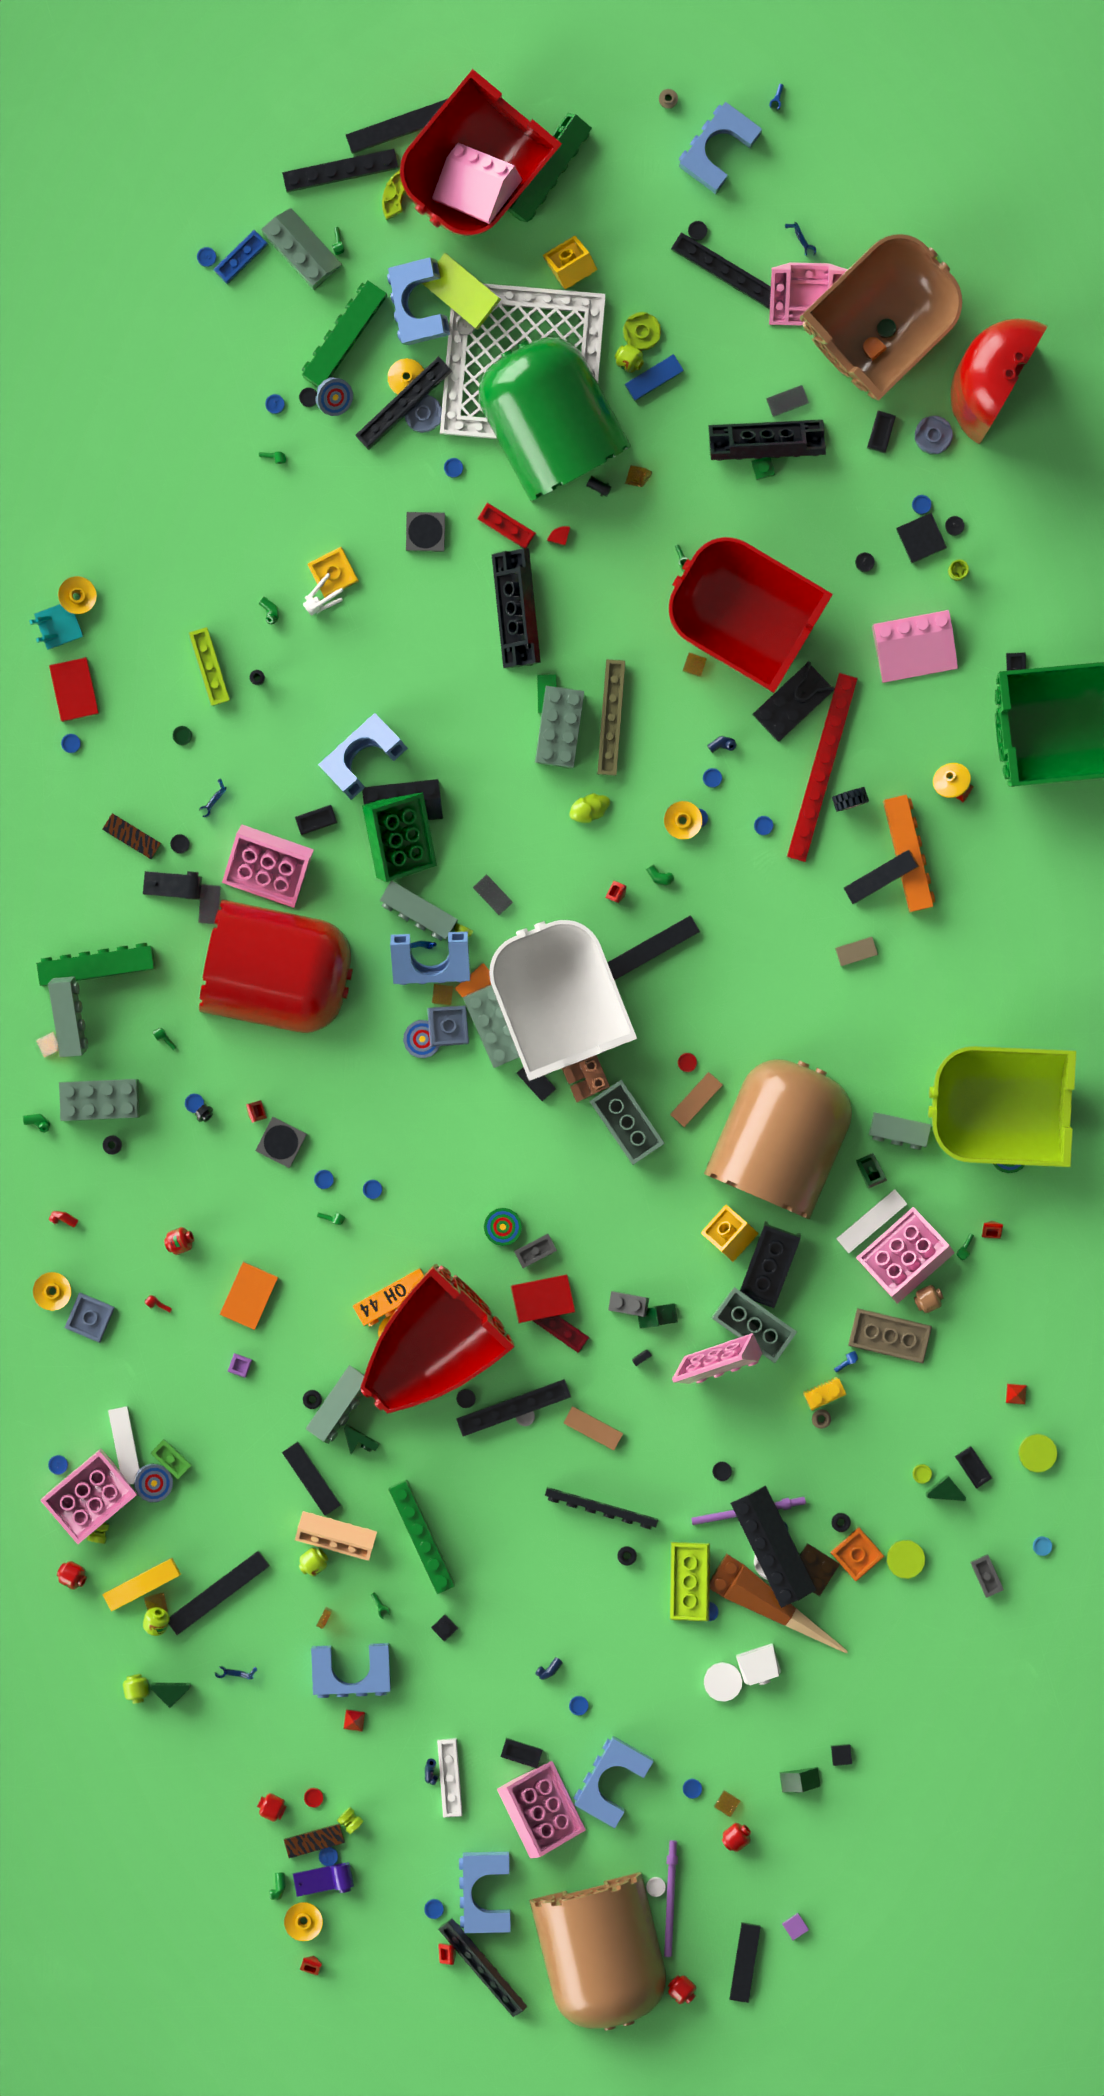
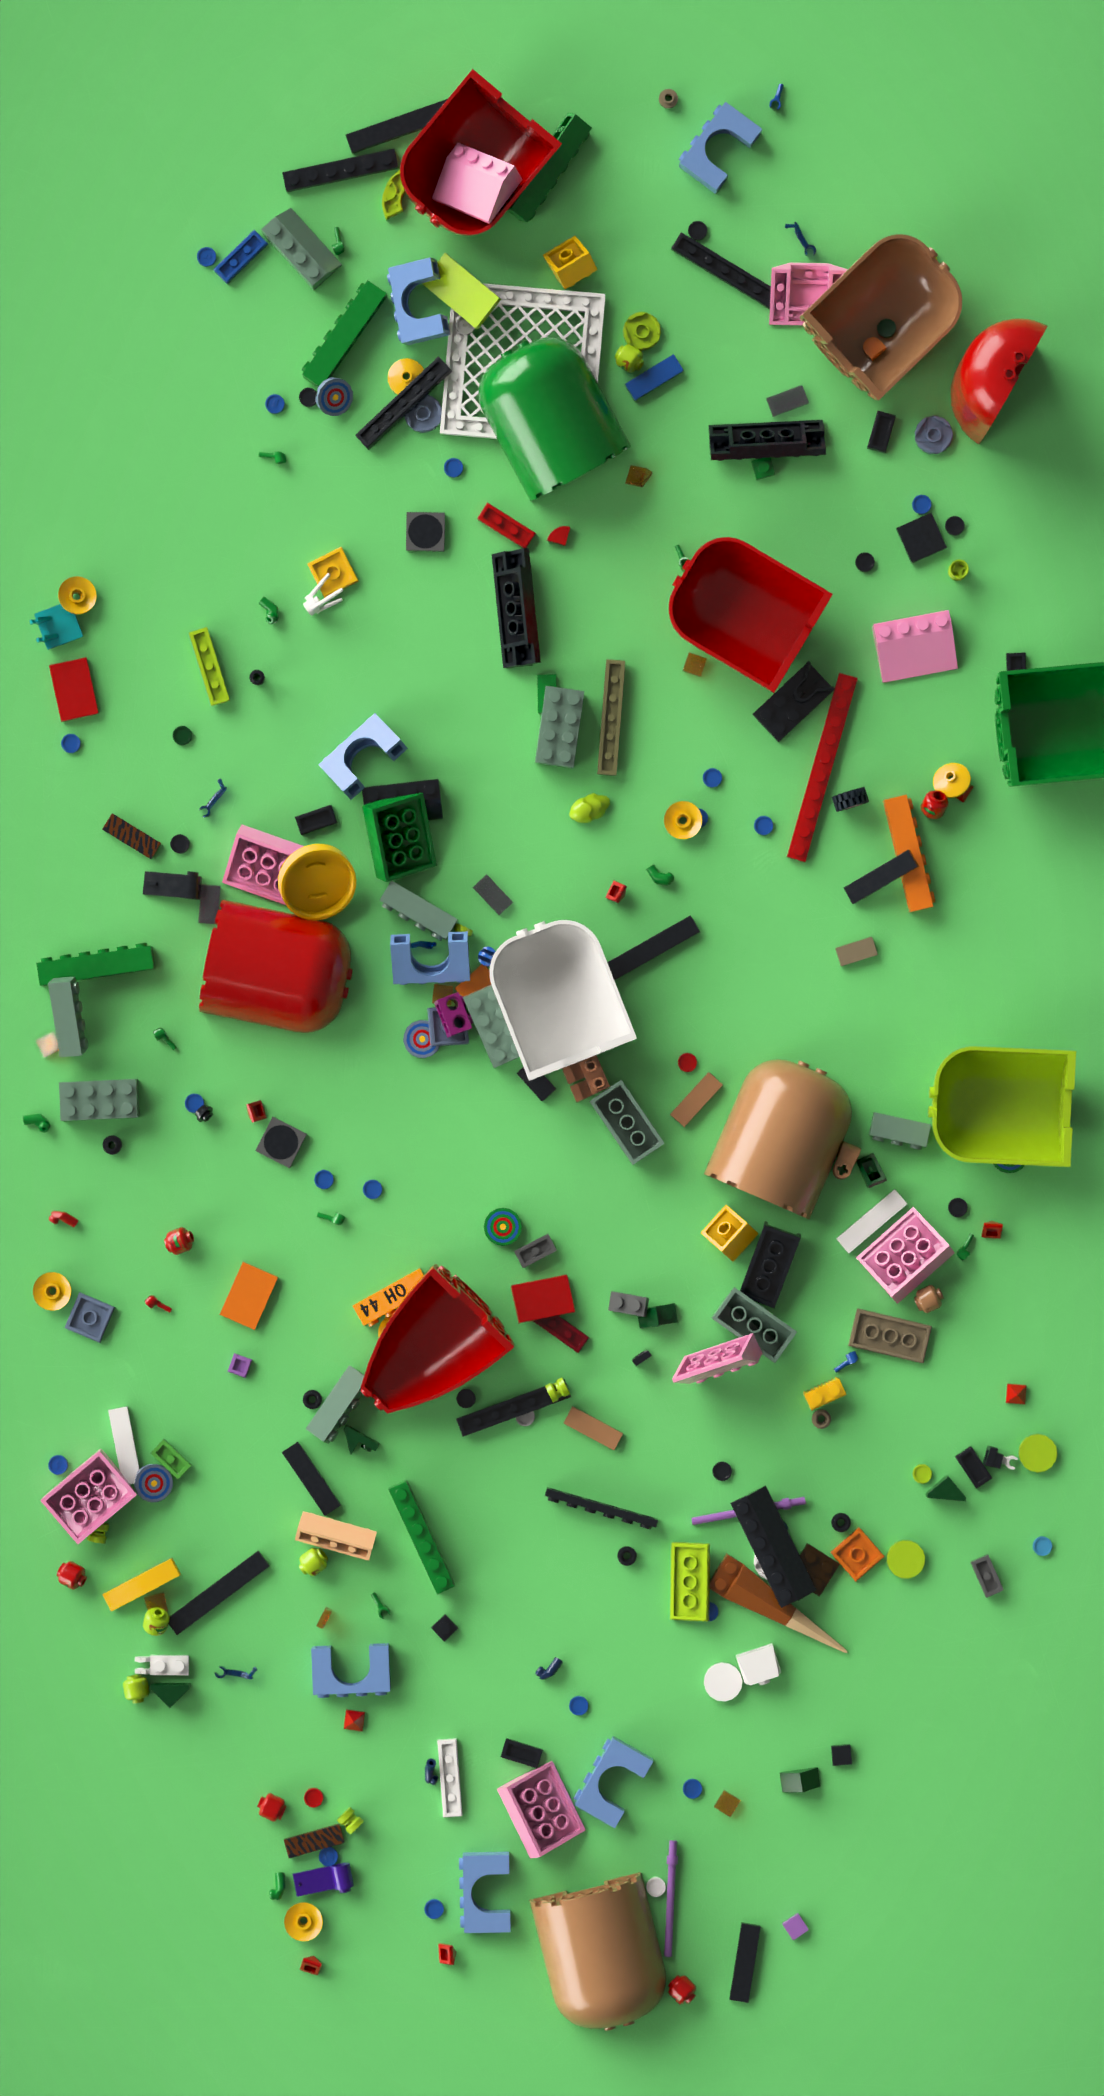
(164, 1665): none -> white hinge
(317, 881): none -> yellow brick
(448, 1016): none -> magenta brick
(482, 1967): black plate -> none
(486, 955): none -> blue arm
(560, 1386): none -> lime wheel
(599, 486): black pin -> none
(722, 742): dark blue arm -> none
(736, 1837): red head -> none
(847, 1157): none -> medium nougat piece
(934, 804): none -> red head
(957, 1207): none -> black piece
(995, 1459): none -> black piece

